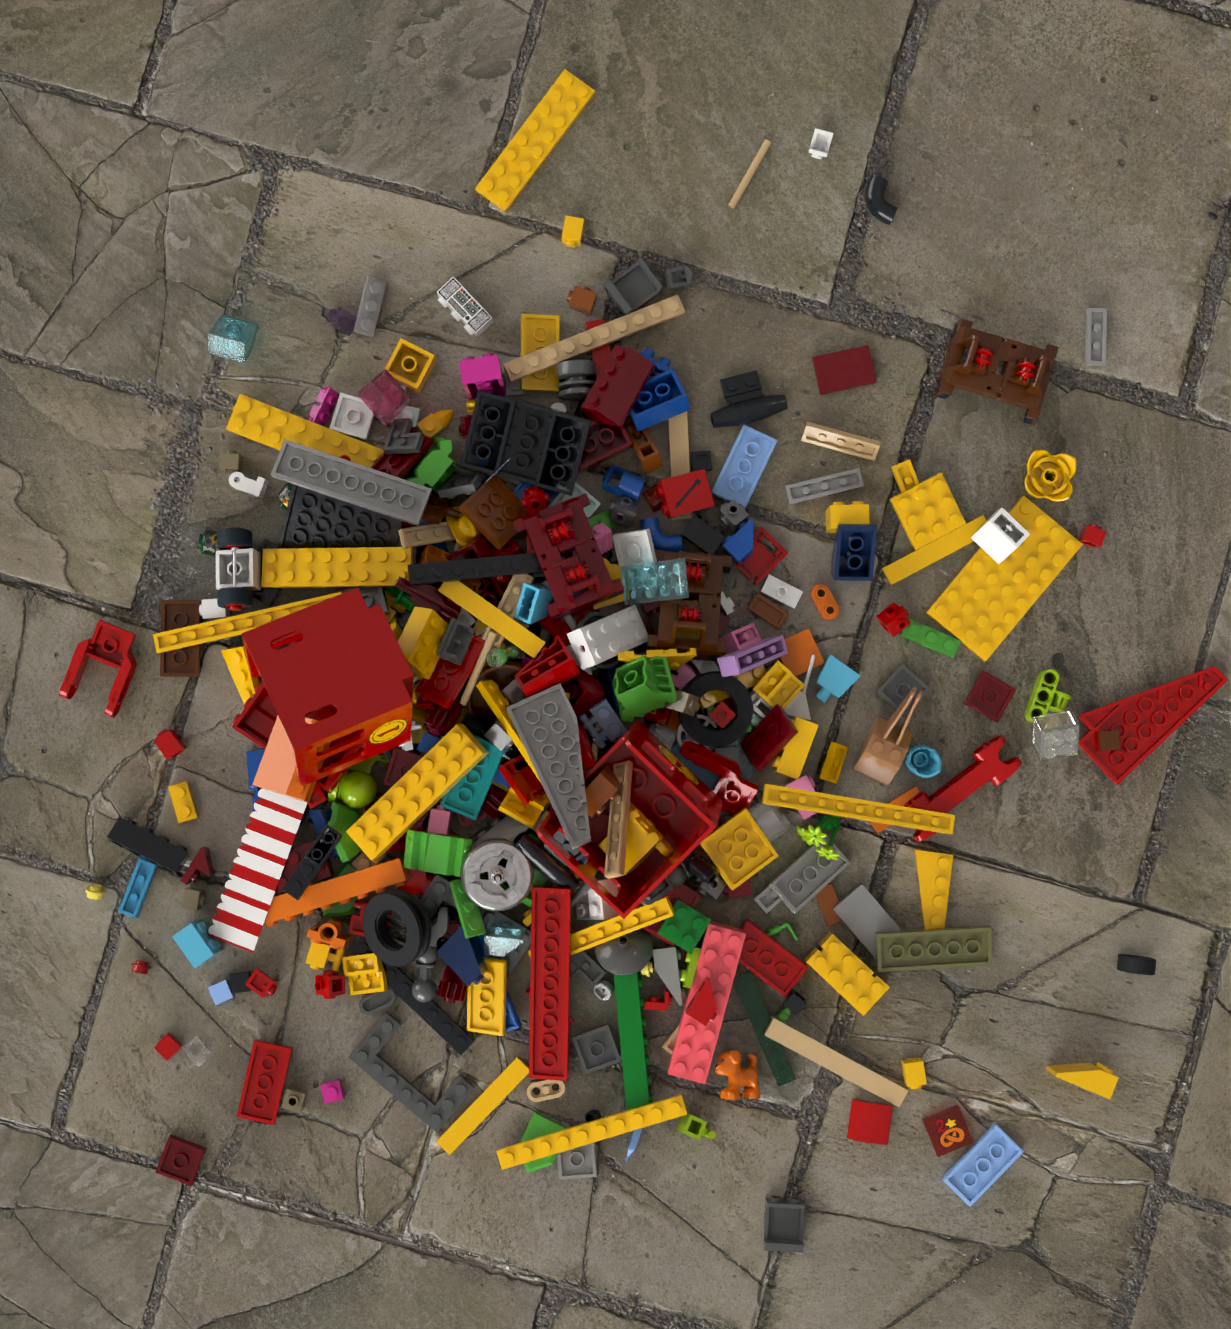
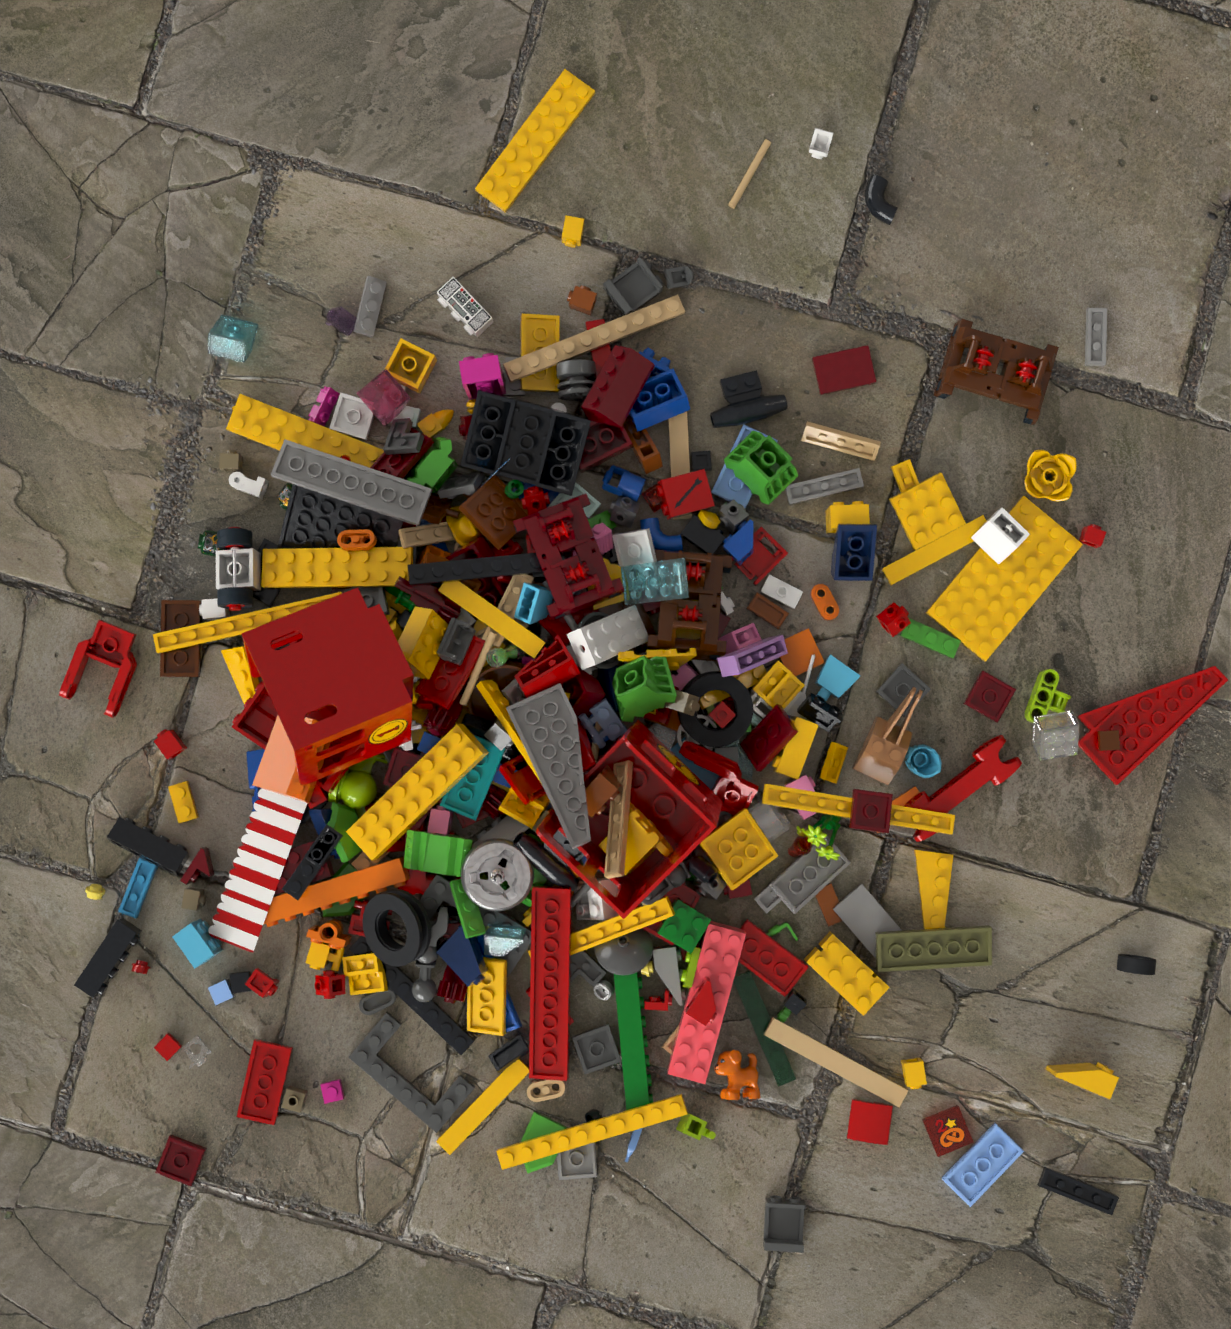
(108, 957): none -> black brick
(357, 539): none -> orange plate
(509, 1053): none -> black tile
(513, 495): none -> green bush
(709, 519): none -> yellow tile
(762, 466): none -> bright green slope
(800, 847): none -> clear red cone
(820, 712): none -> black bracket
(871, 811): none -> dark red tile
(1078, 1190): none -> black plate

